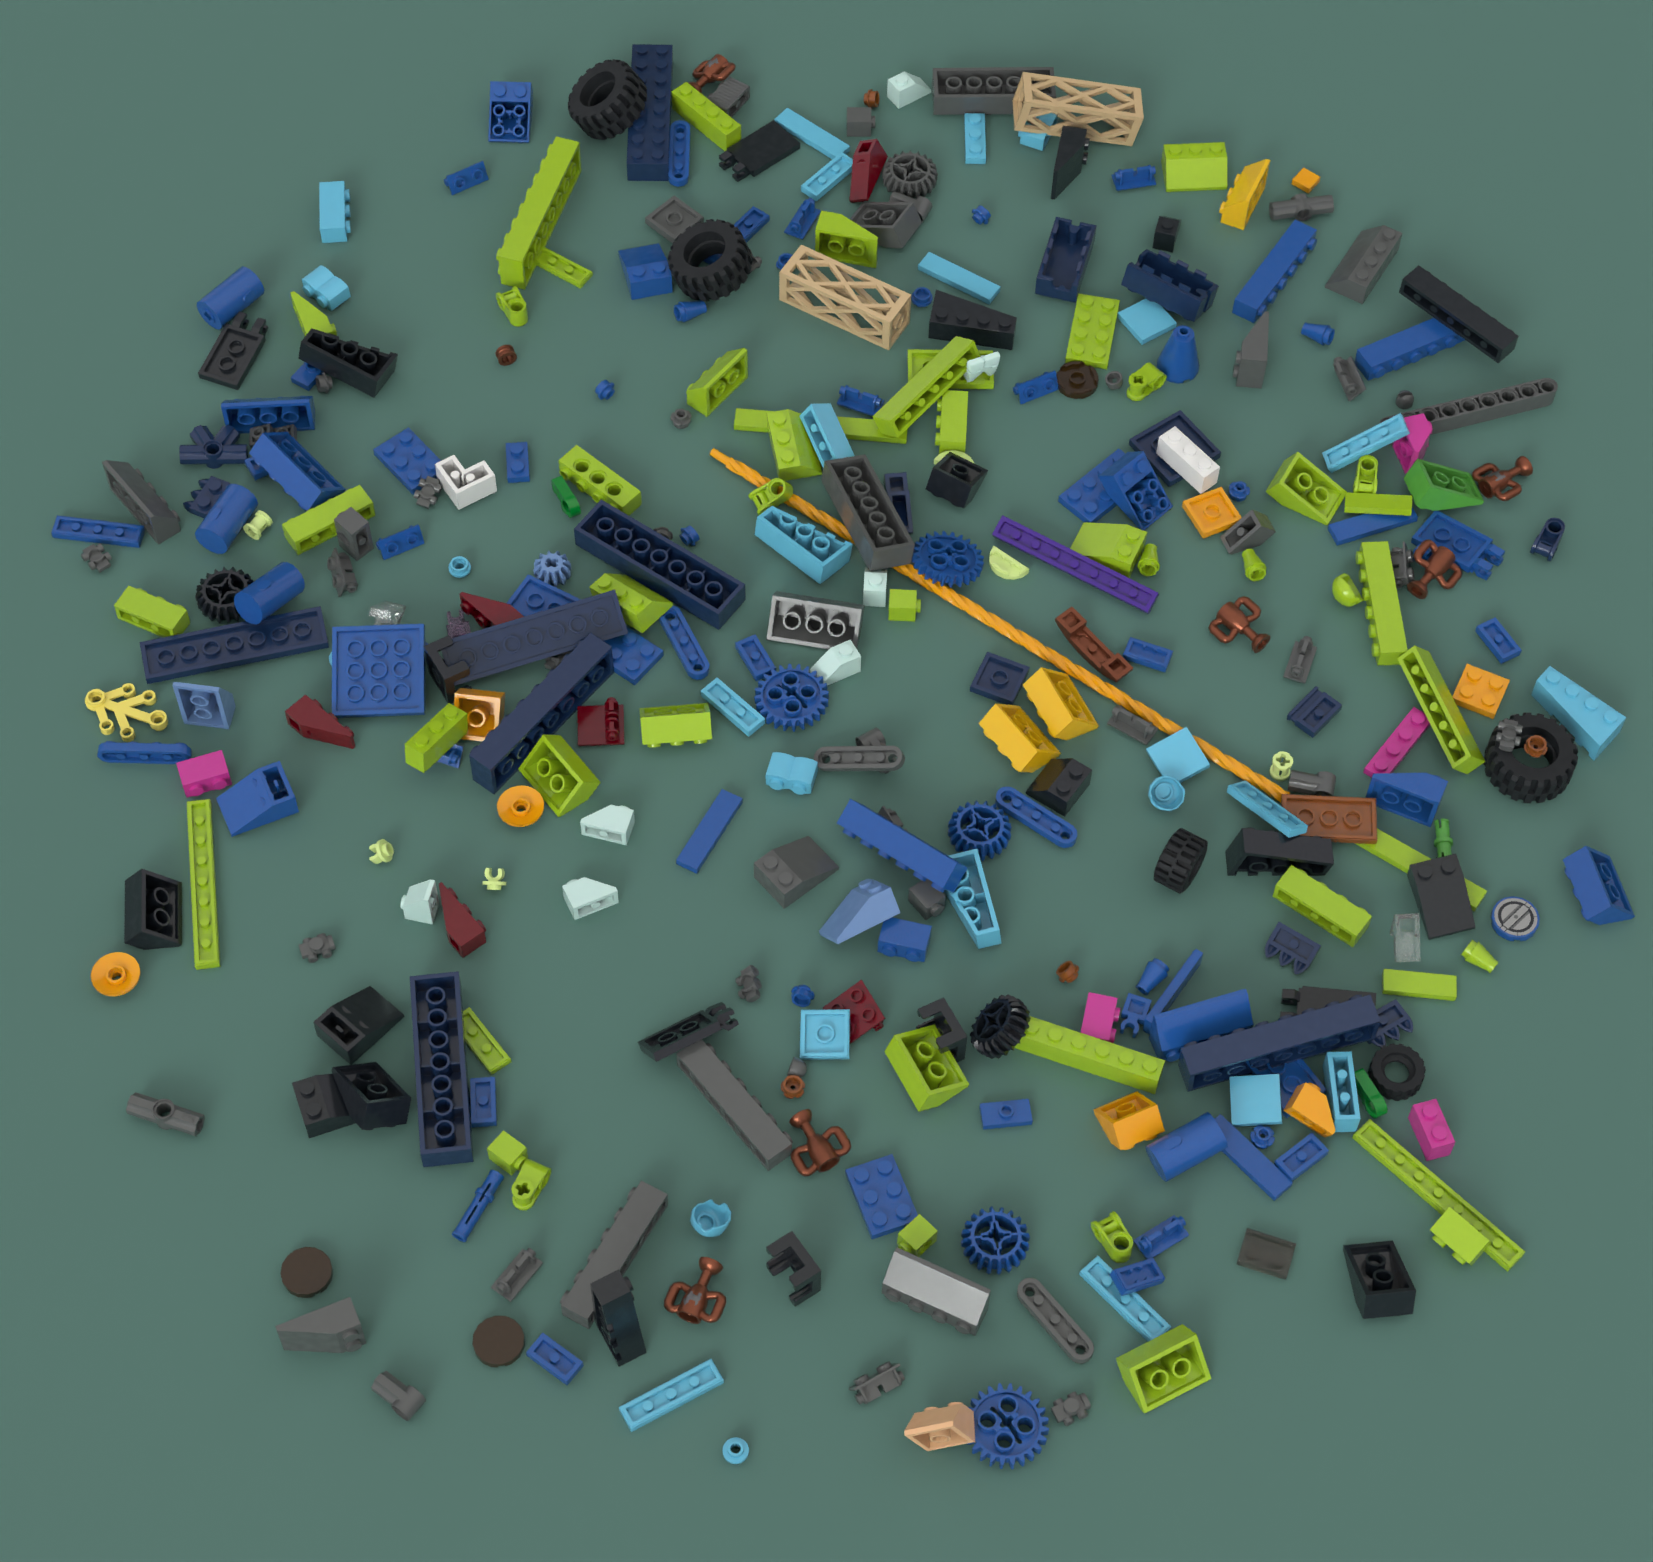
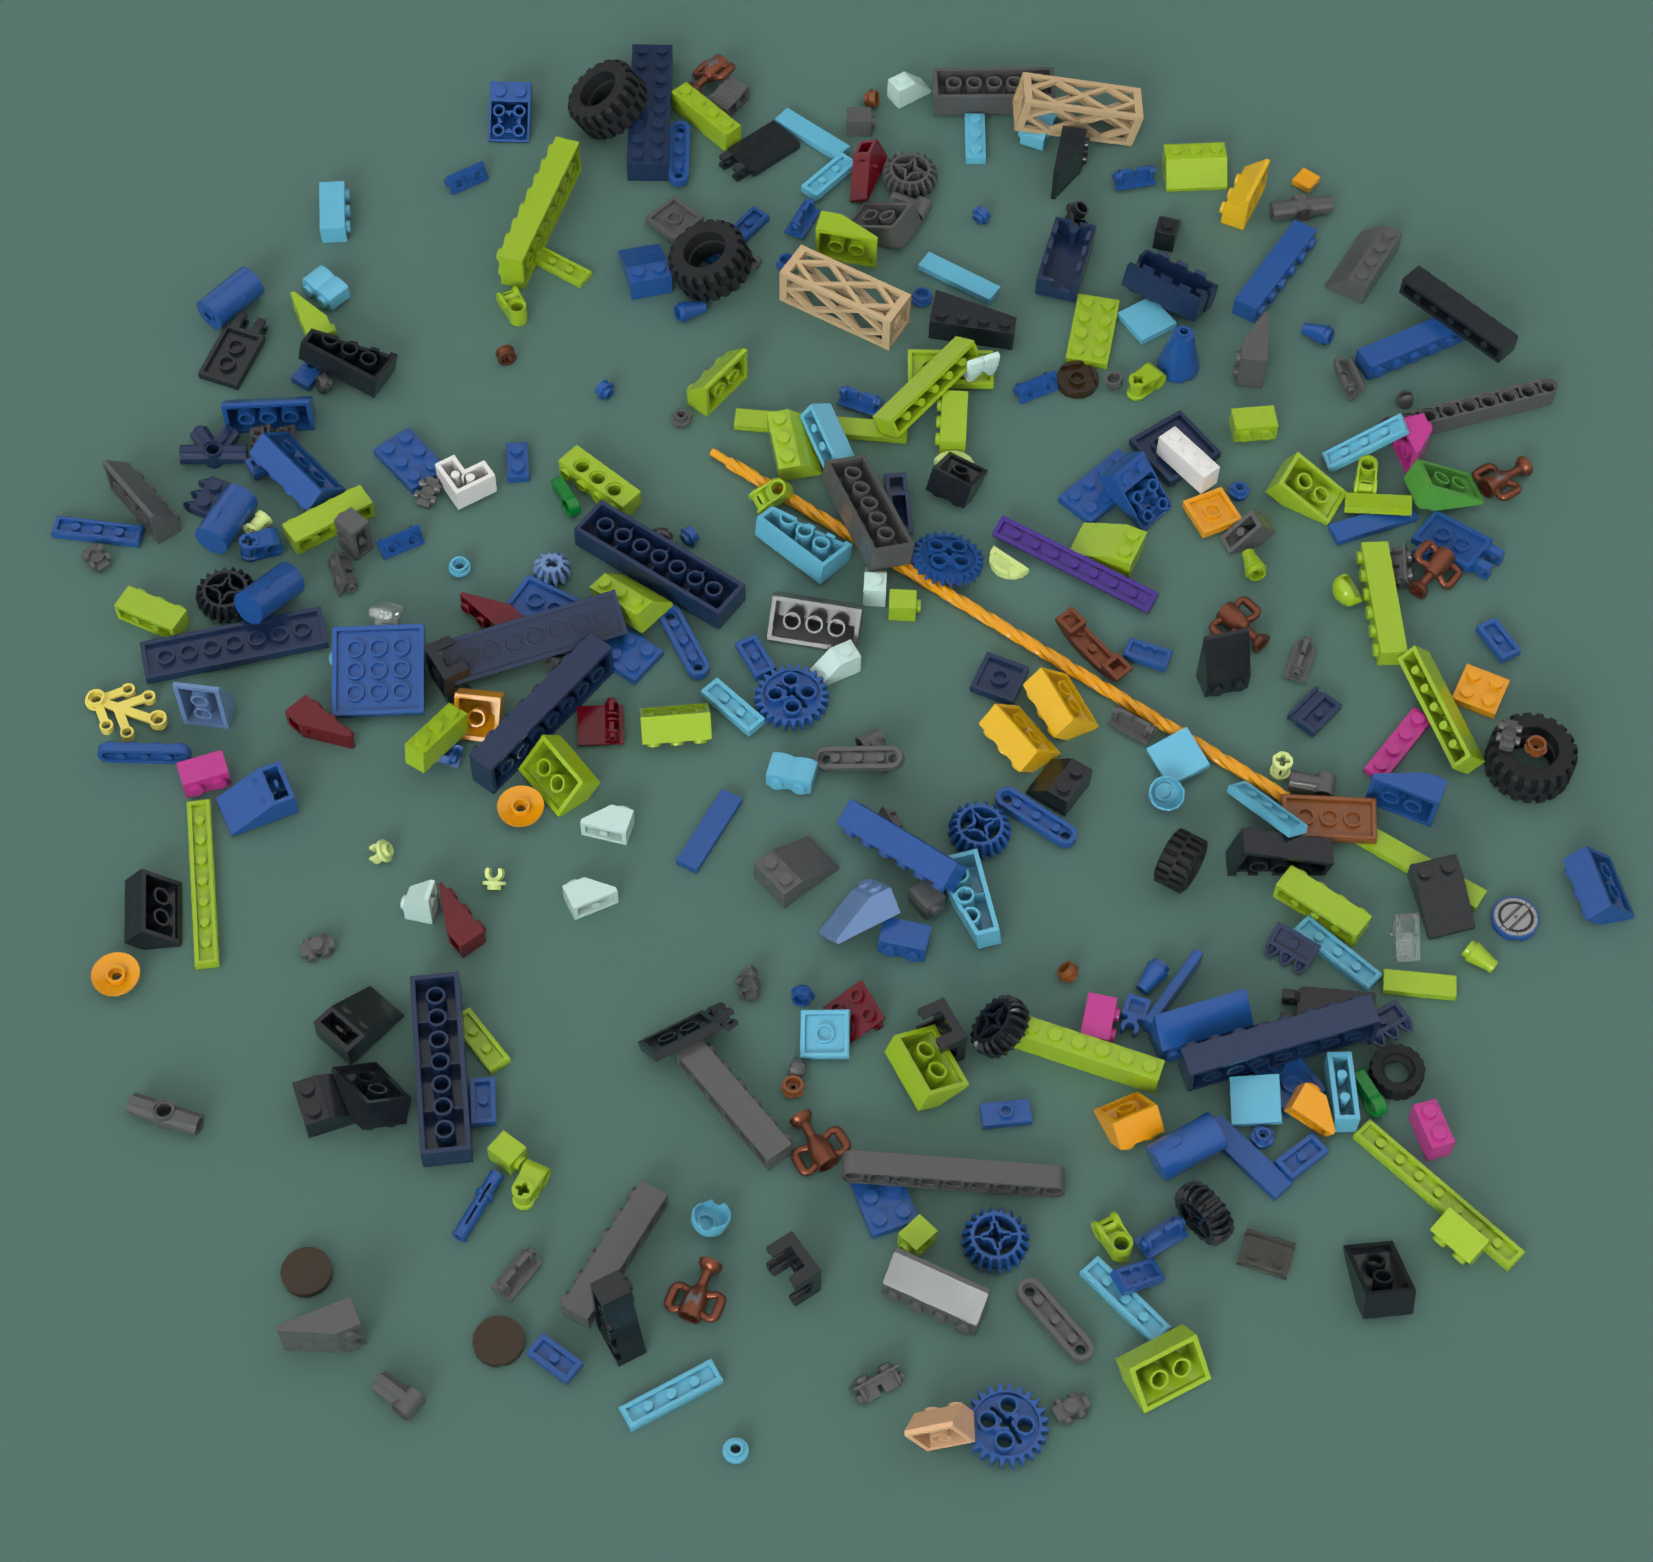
(263, 544): none -> blue piece
(457, 625): clear purple plate -> none
(953, 1173): none -> dark grey beam
(1077, 212): none -> black plate
(1149, 562): lime cone -> none
(1204, 1212): none -> black gear
(1224, 663): none -> black slope
(1253, 423): none -> lime brick
(1340, 955): none -> medium azure tile
(1443, 840): bright green pin -> none
(1549, 538): dark blue piece -> none
(1583, 714): medium azure wedge -> none

